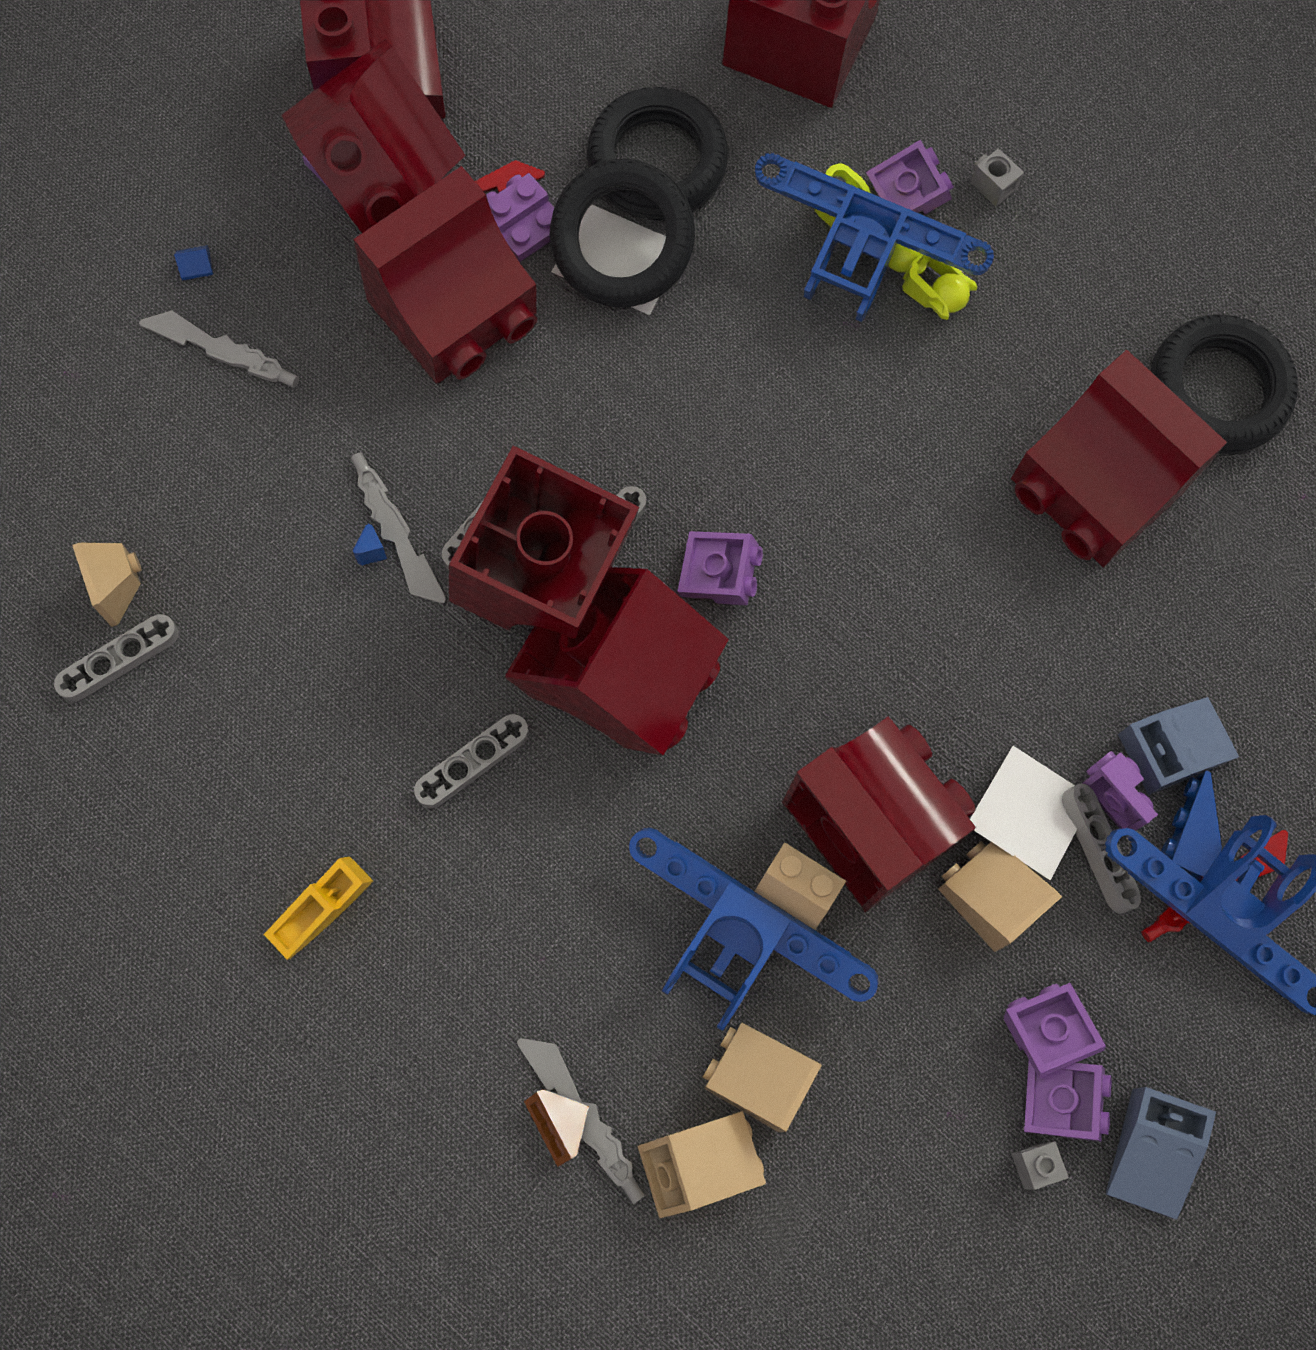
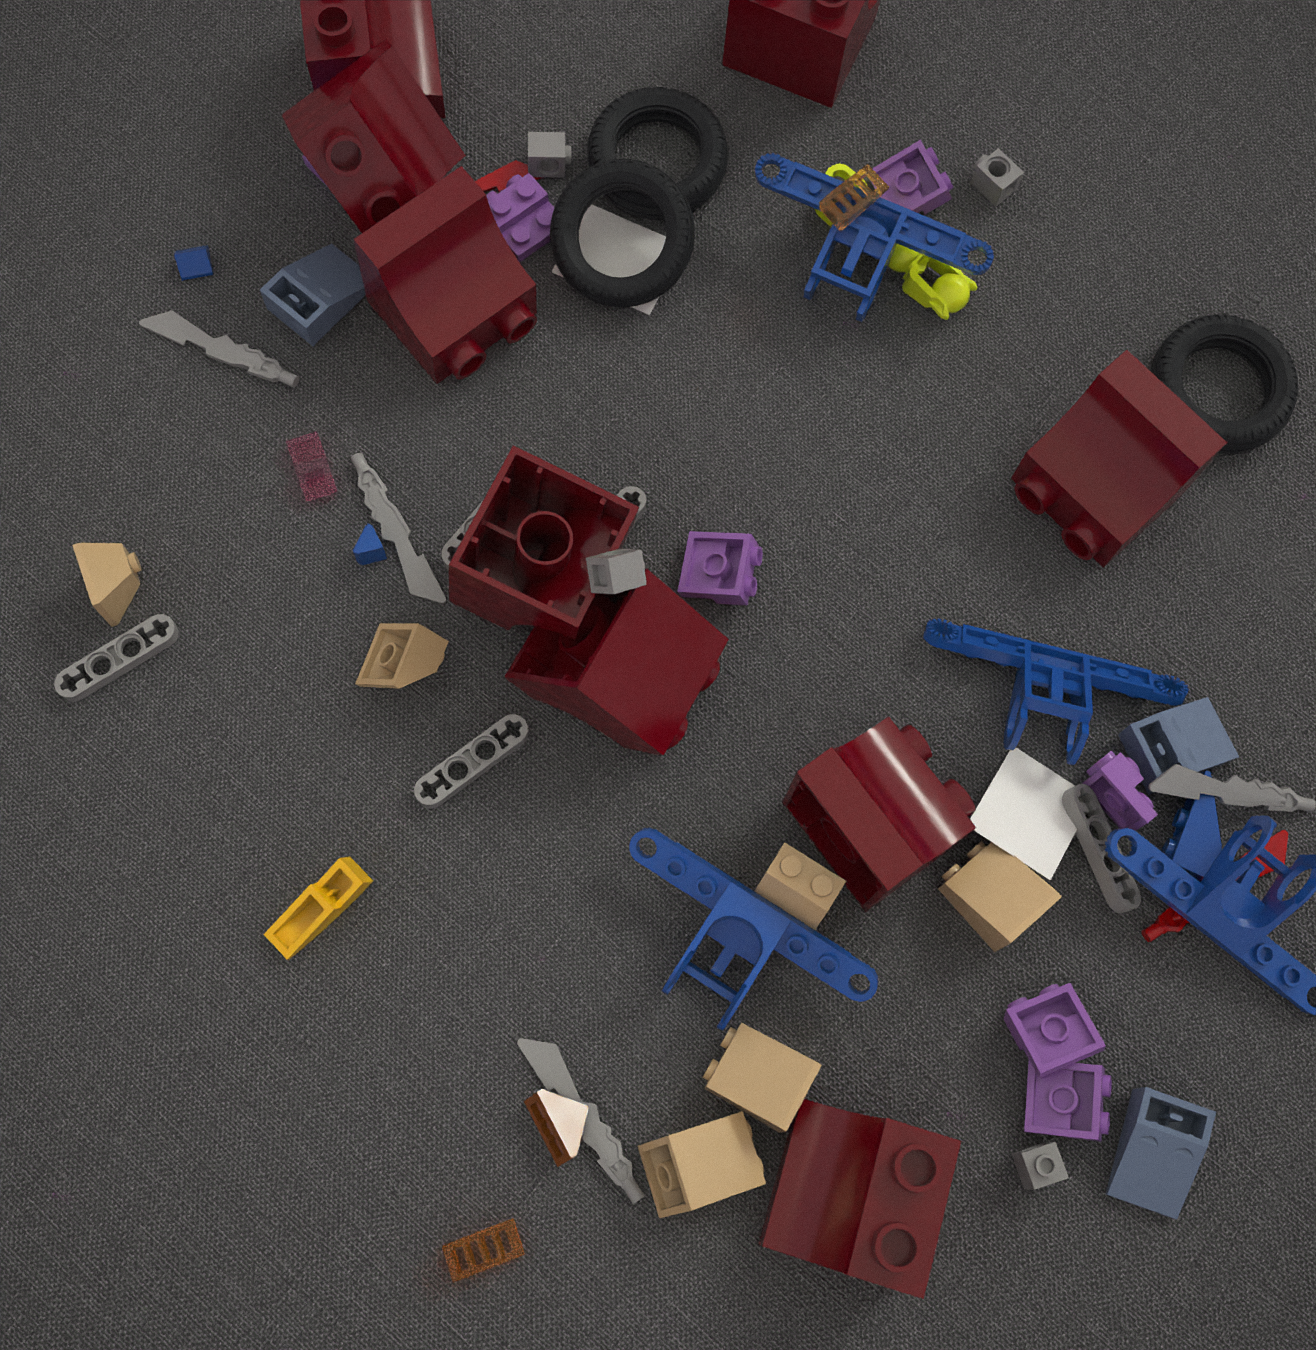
(311, 466): none -> clear pink slope
(314, 292): none -> sand blue slope
(401, 655): none -> tan slope
(451, 1256): none -> clear orange slope
(548, 154): none -> light grey brick
(616, 571): none -> light grey brick
(835, 215): none -> clear orange slope
(861, 1196): none -> dark red brick
(1059, 672): none -> blue piece
(1235, 791): none -> light grey sword

